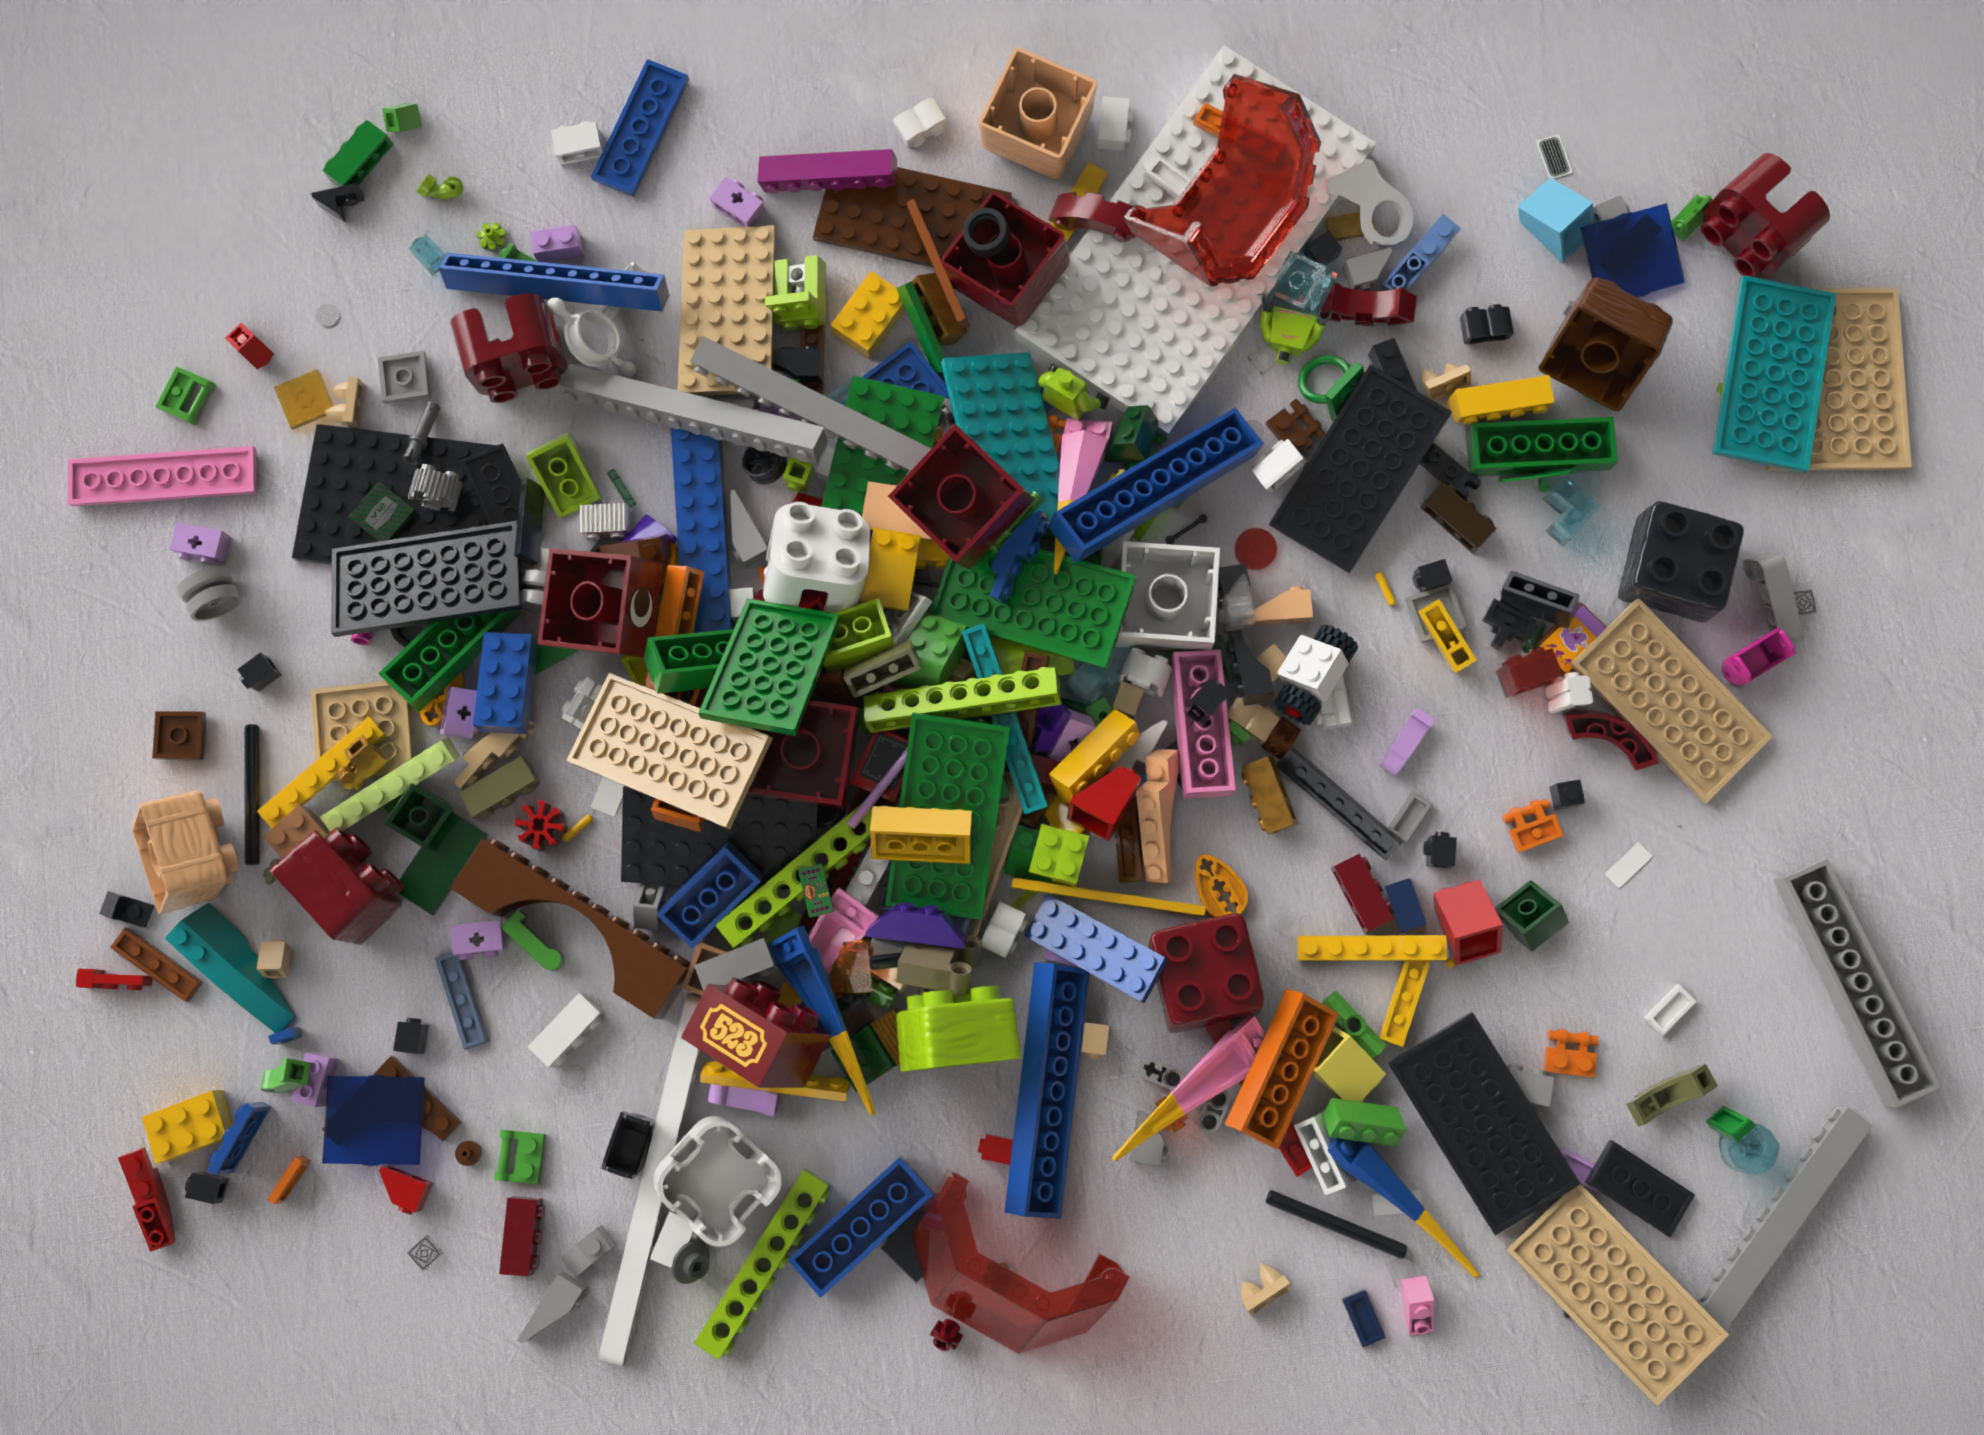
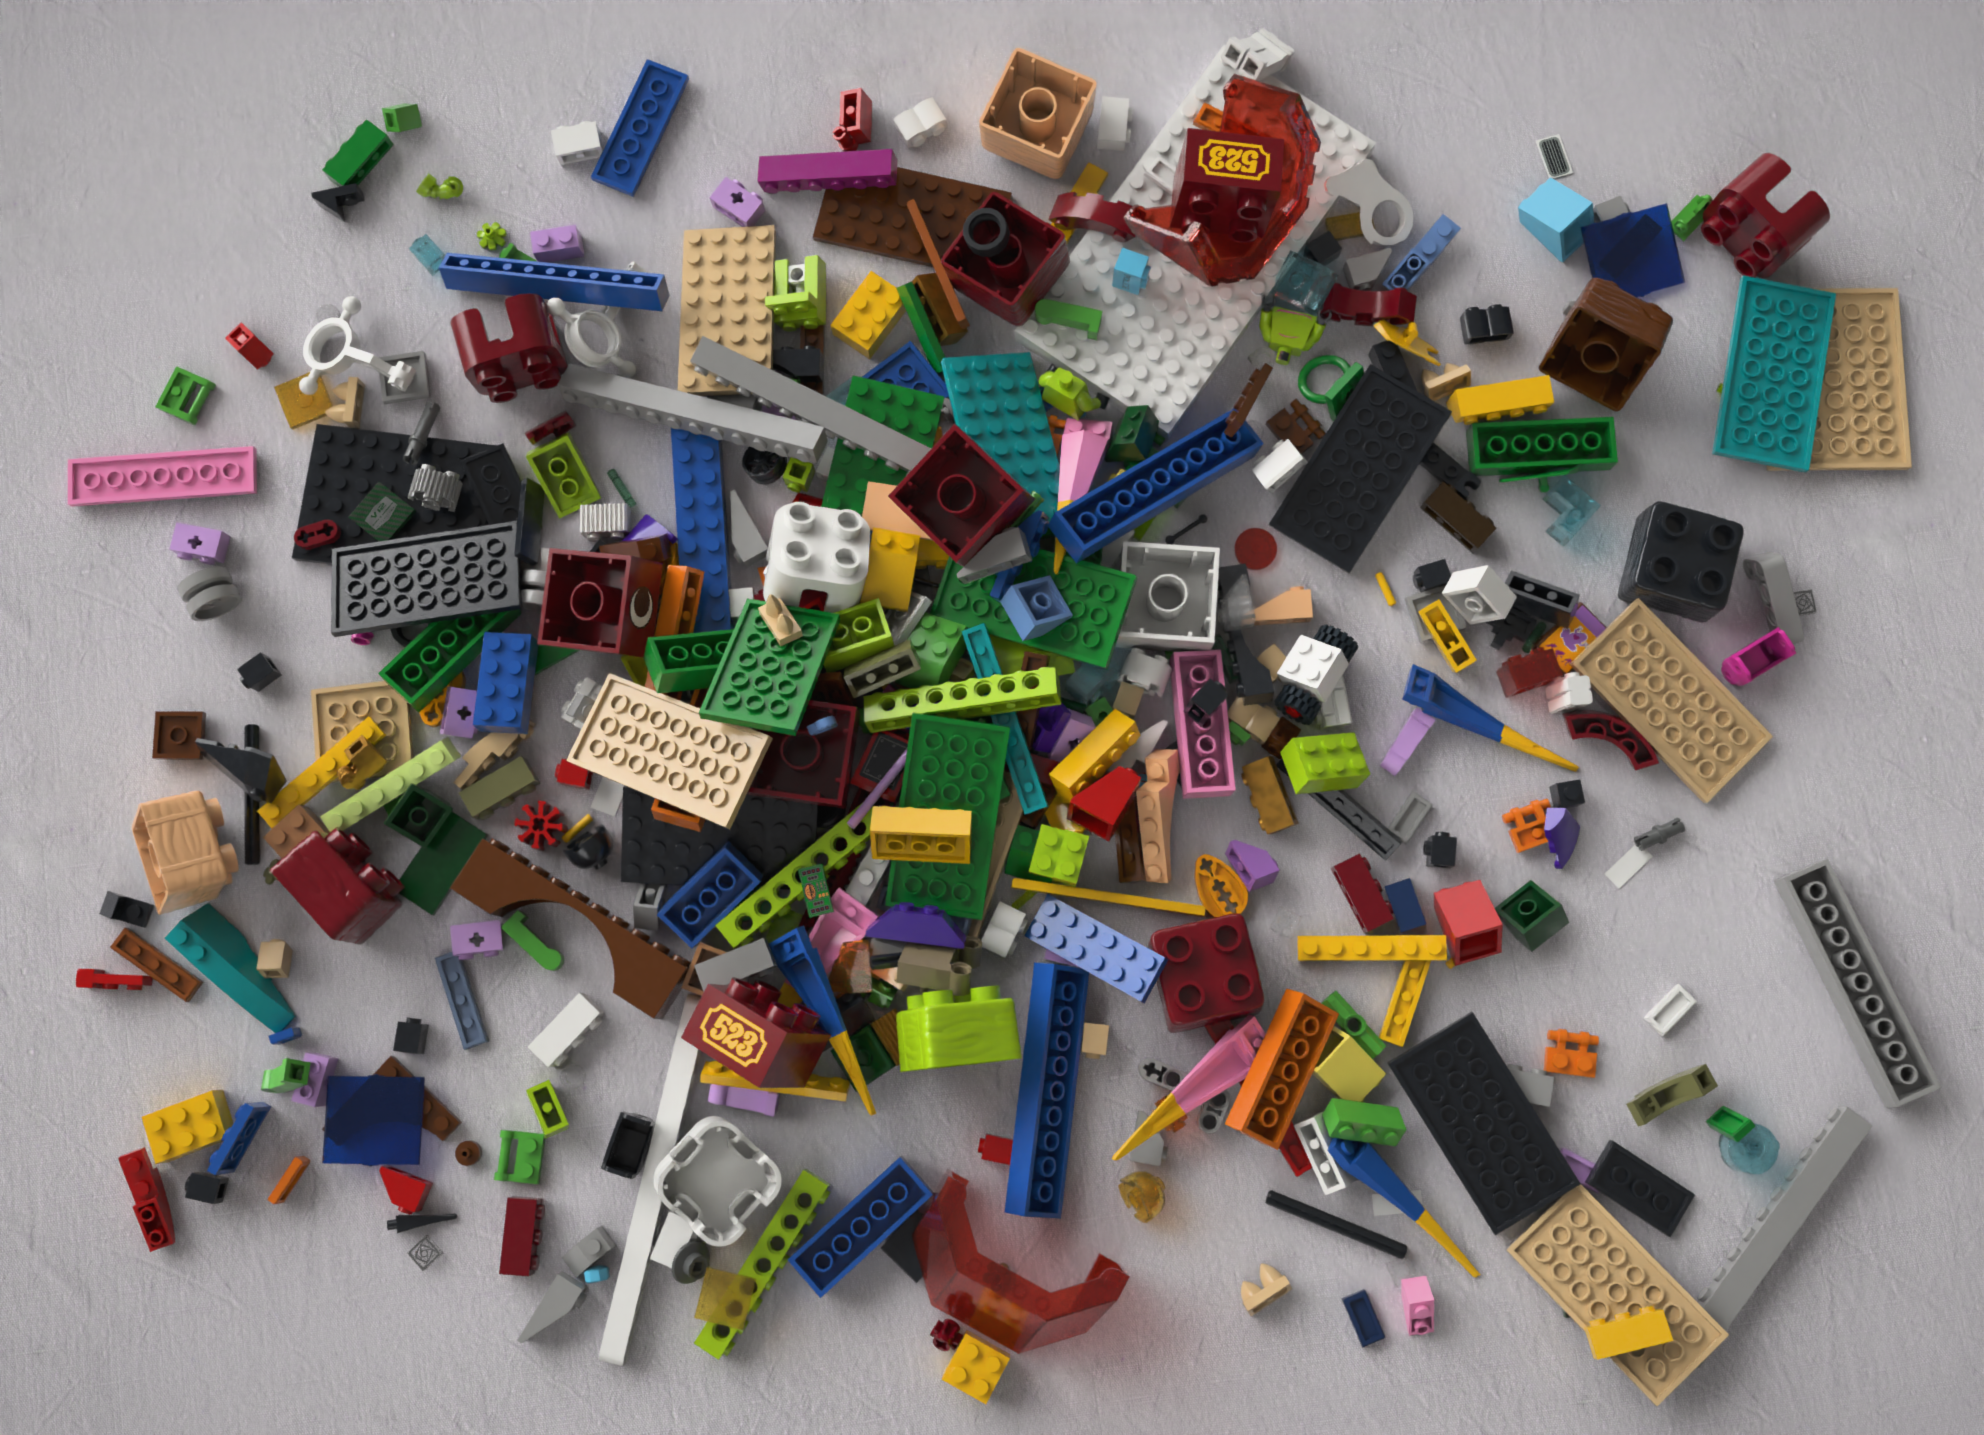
(249, 768): none -> black wedge
(319, 539): none -> dark red beam
(399, 376): none -> white piece
(407, 1222): none -> black piece
(547, 1109): none -> lime brick
(557, 425): none -> dark red slope
(573, 775): none -> red brick
(590, 849): none -> black cylinder
(596, 1273): none -> medium azure tile
(725, 1298): none -> clear yellow tile
(780, 620): none -> tan tile
(822, 725): none -> medium blue tile
(854, 120): none -> red hinge
(976, 1367): none -> yellow brick
(999, 554): none -> light grey slope
(1035, 607): none -> medium blue slope
(1069, 315): none -> bright green leg
(1131, 271): none -> medium azure brick
(1144, 1193): none -> clear yellow cylinder
(1227, 183): none -> dark red brick
(1245, 403): none -> reddish brown plate
(1252, 864): none -> medium lavender slope
(1258, 54): none -> white hips
(1325, 763): none -> lime brick
(1407, 339): none -> yellow shield
(1445, 703): none -> blue plate
(1479, 595): none -> white brick
(1562, 834): none -> dark purple slope
(1628, 1332): none -> yellow brick
(1659, 834): none -> dark grey pin

